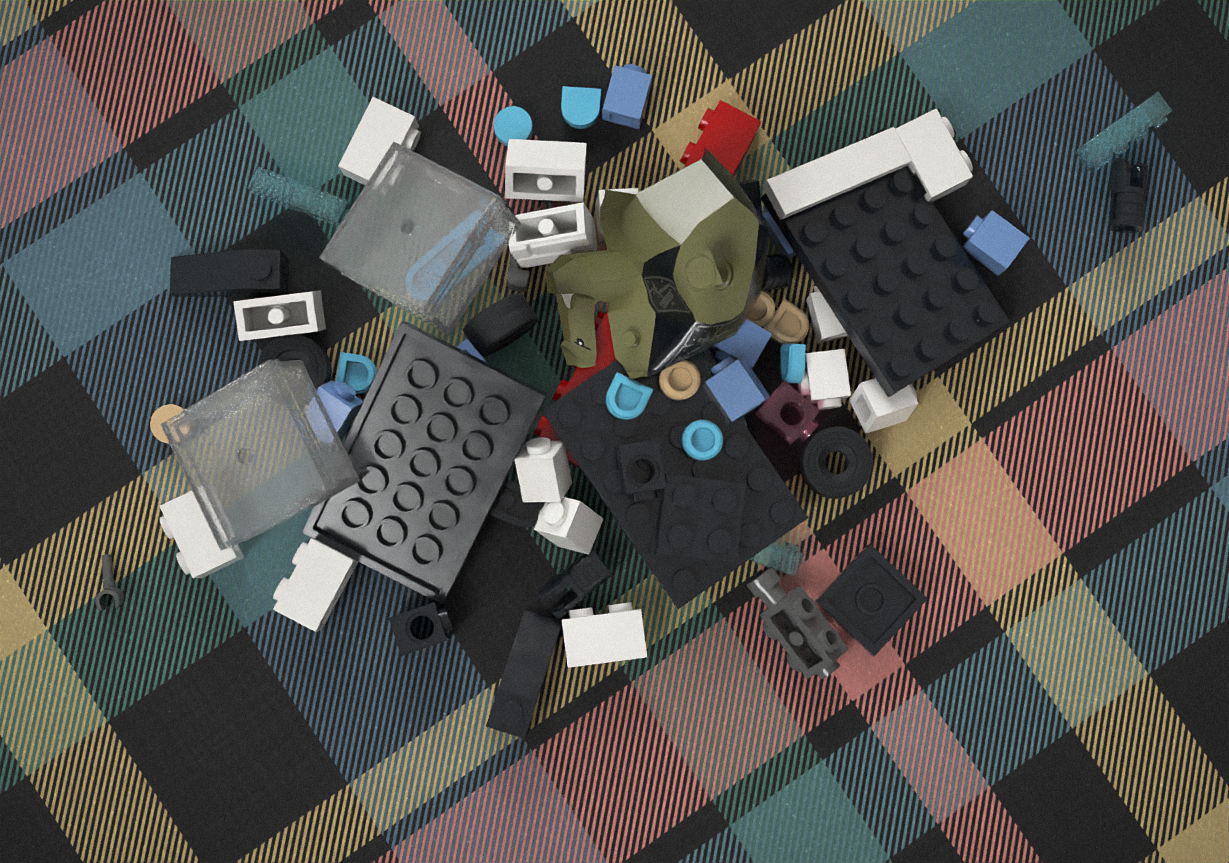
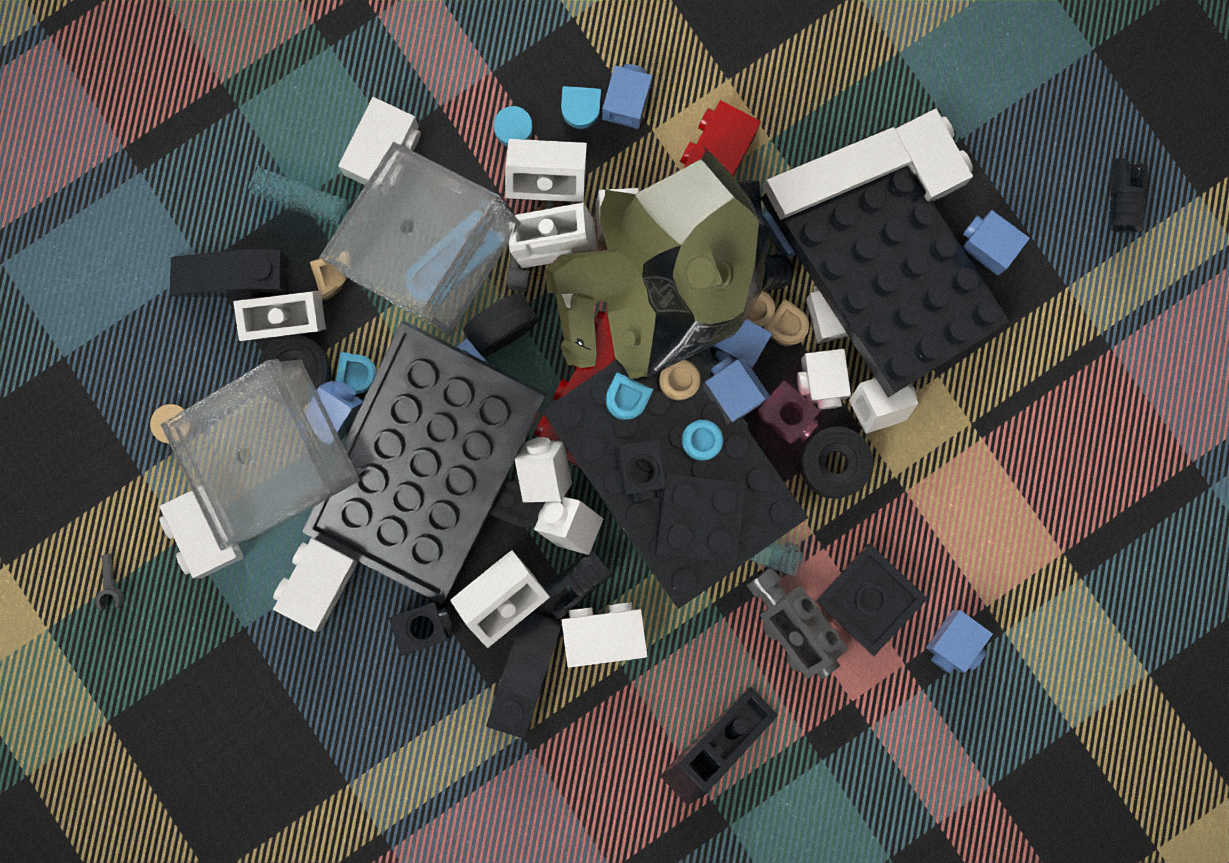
(327, 278): none -> tan tile
(499, 599): none -> white brick
(719, 747): none -> black slope
(792, 362): medium azure tile -> none
(959, 643): none -> medium blue brick
(1128, 128): clear light blue piece -> none

